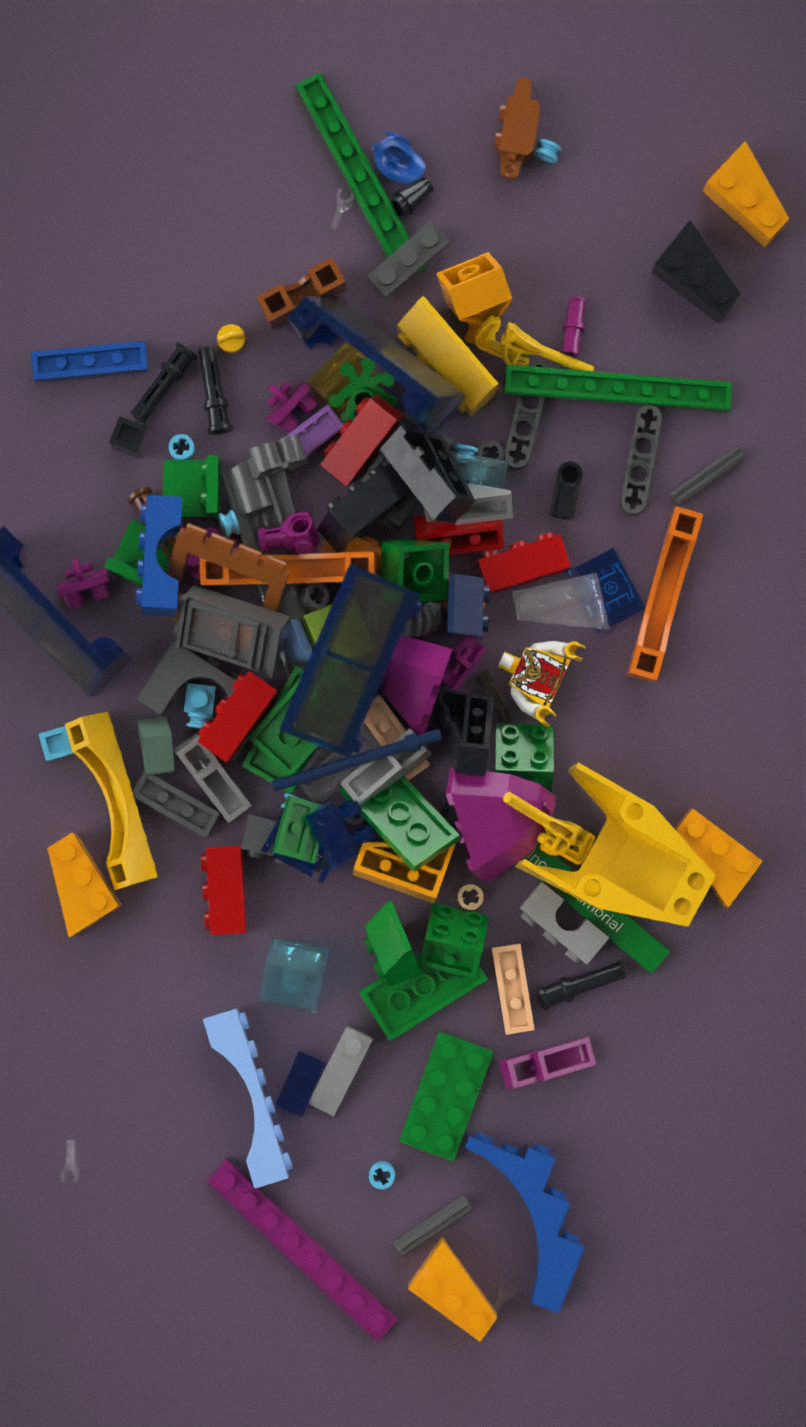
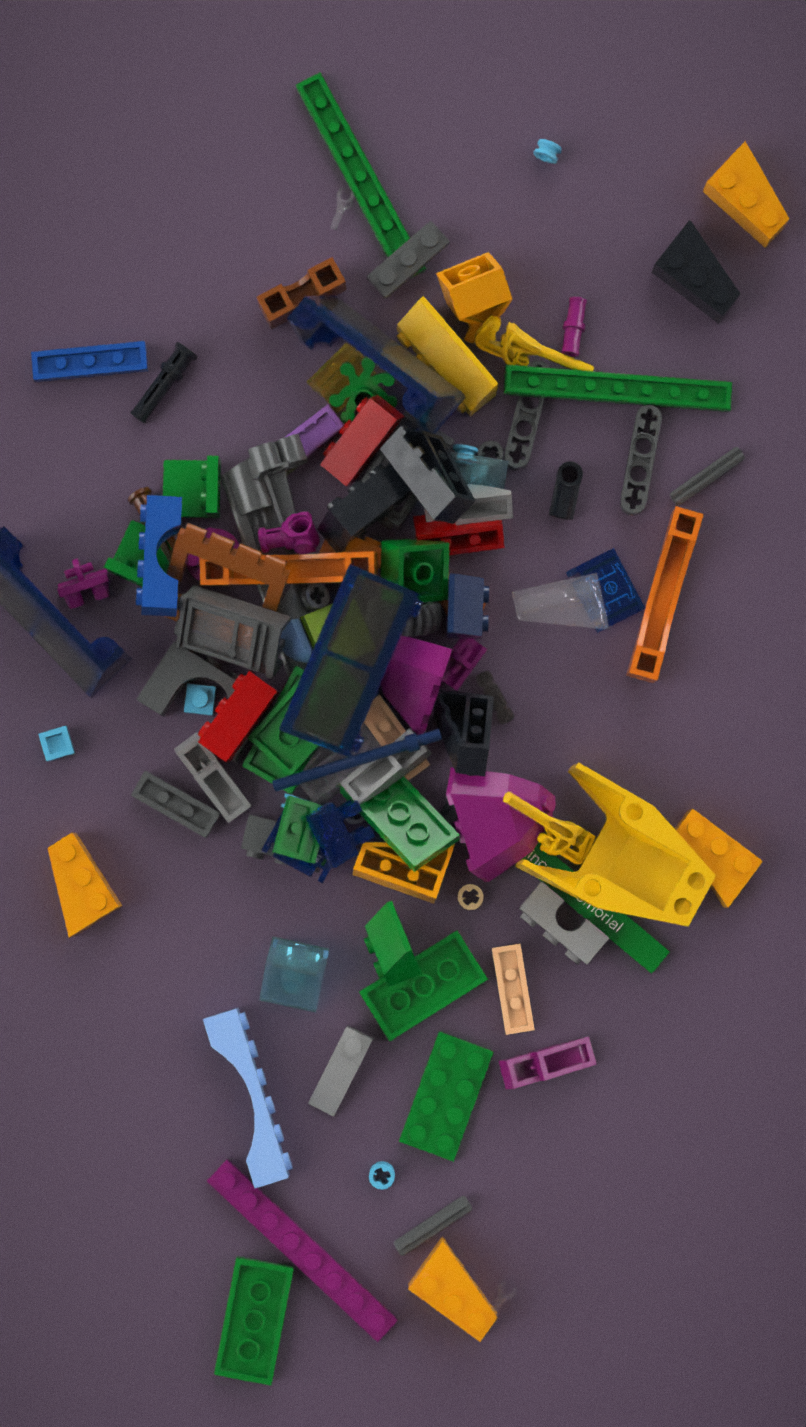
(70, 1162): clear hand -> none
(96, 745): yellow arch -> none
(128, 437): black panel -> none
(156, 745): sand green slope -> none
(176, 440): medium azure bush -> none
(197, 720): medium azure bush -> none
(216, 404): black pin -> none
(224, 890): red brick -> none
(229, 523): medium azure bush -> none
(231, 339): yellow tile -> none
(253, 1320): none -> green plate
(281, 414): magenta hips -> none
(300, 1083): clear blue plate -> none
(398, 159): blue hat -> none
(409, 198): black cone -> none
(454, 940): green bracket -> none
(519, 130): dark orange hinge -> none
(524, 563): red brick -> none
(525, 752): green bracket -> none
(539, 675): torso -> none
(556, 1252): blue arch -> none
(567, 988): black pin -> none

